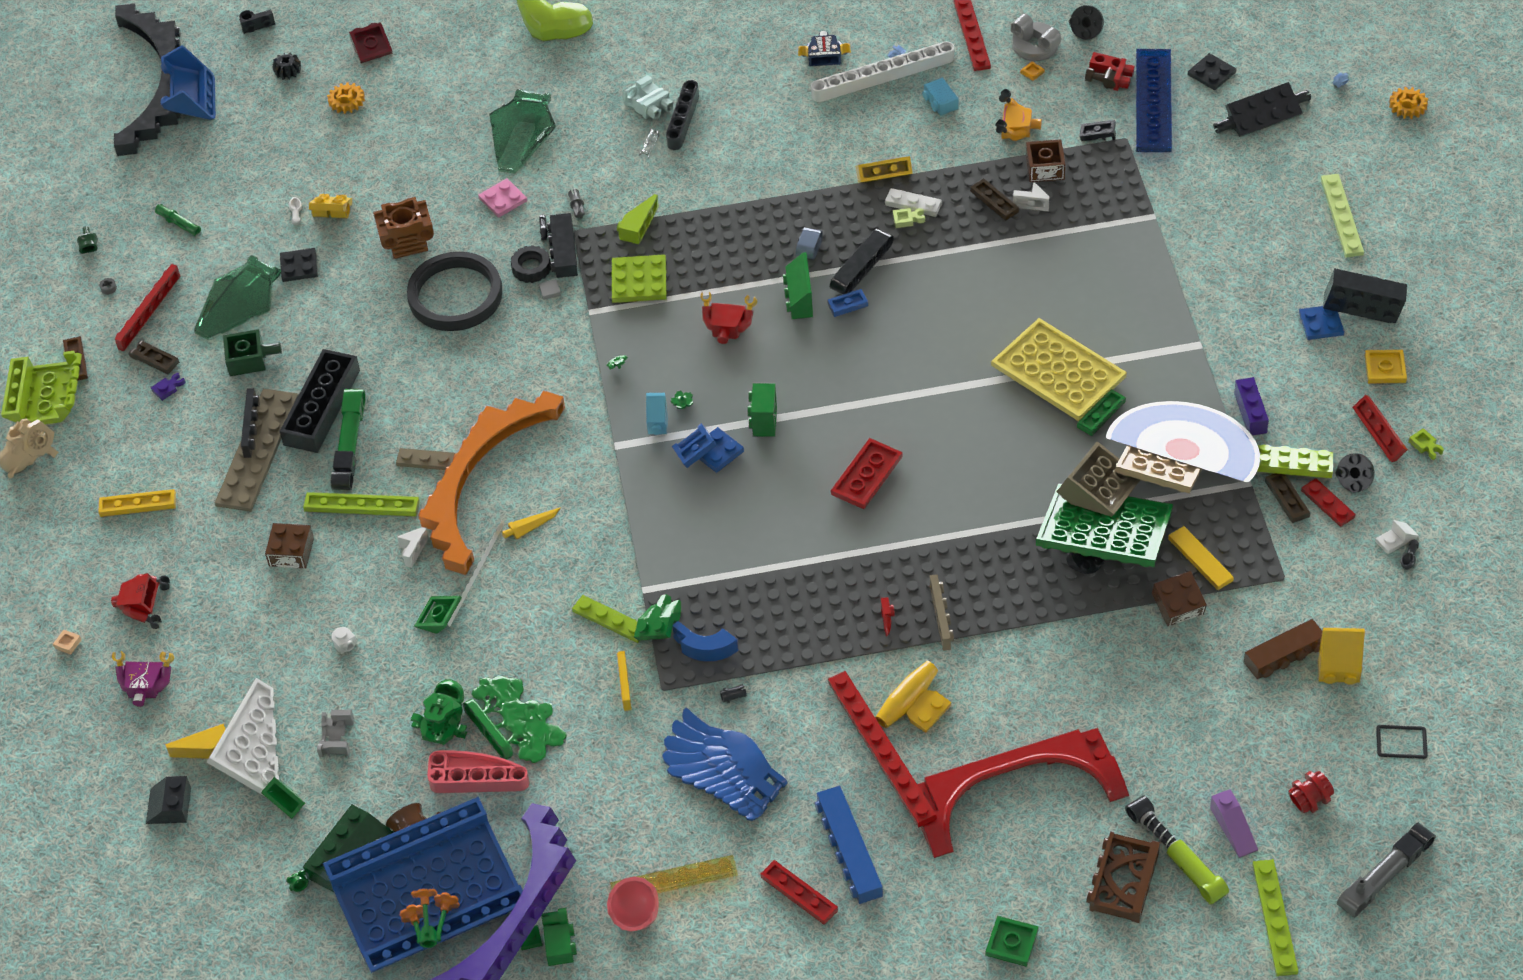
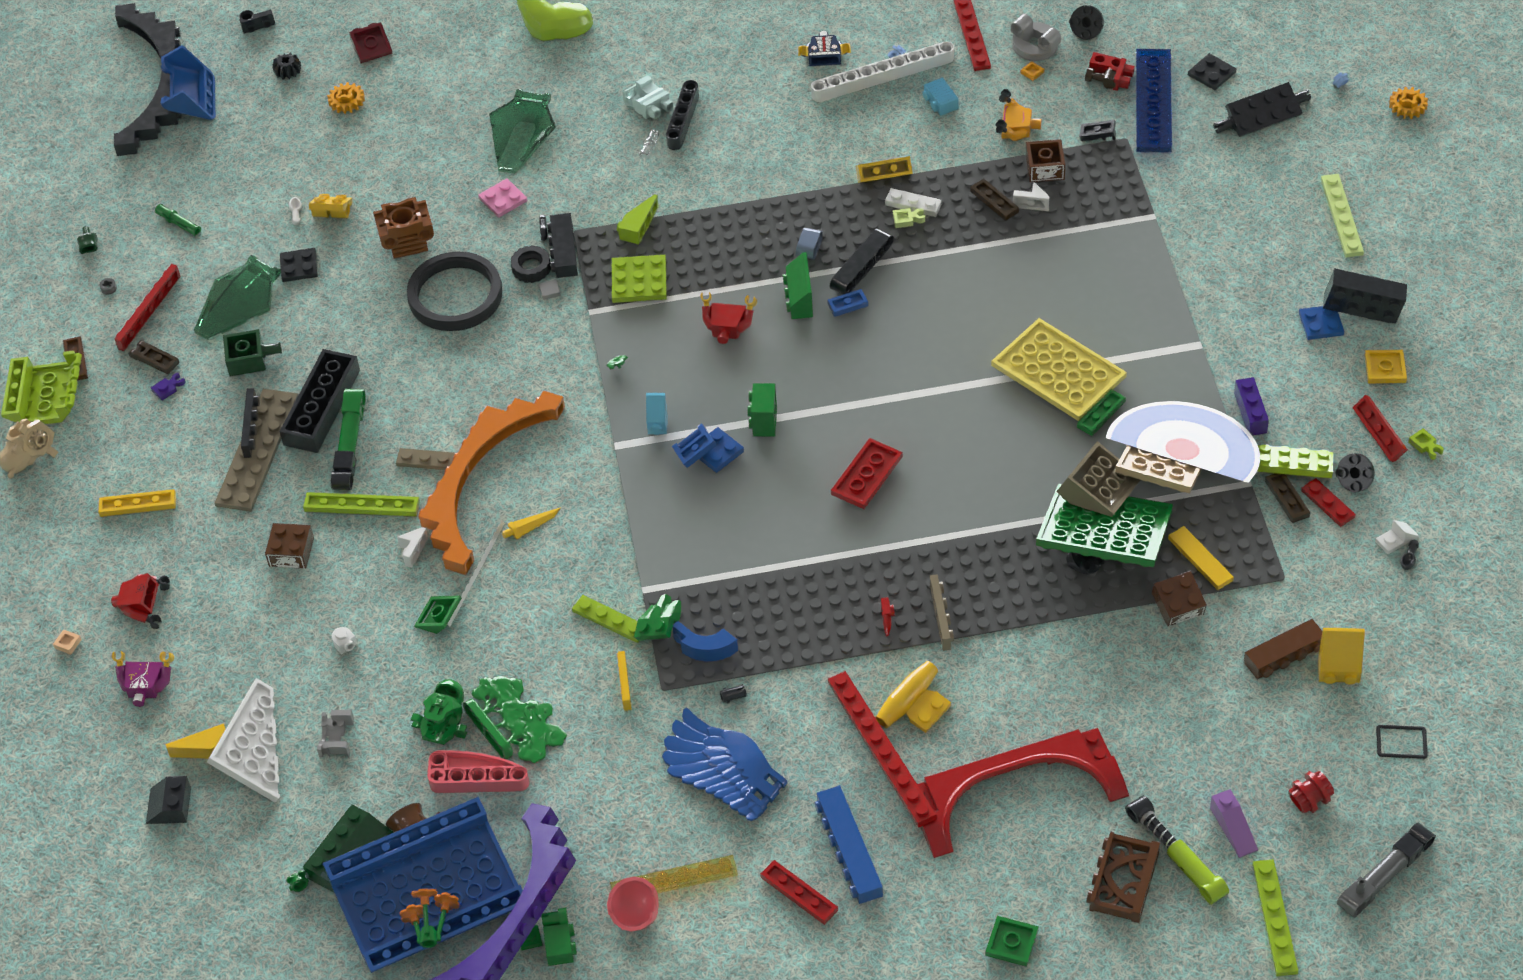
(283, 797): green slope -> none
(576, 203): dark grey axle -> none
(681, 400): green plant -> none

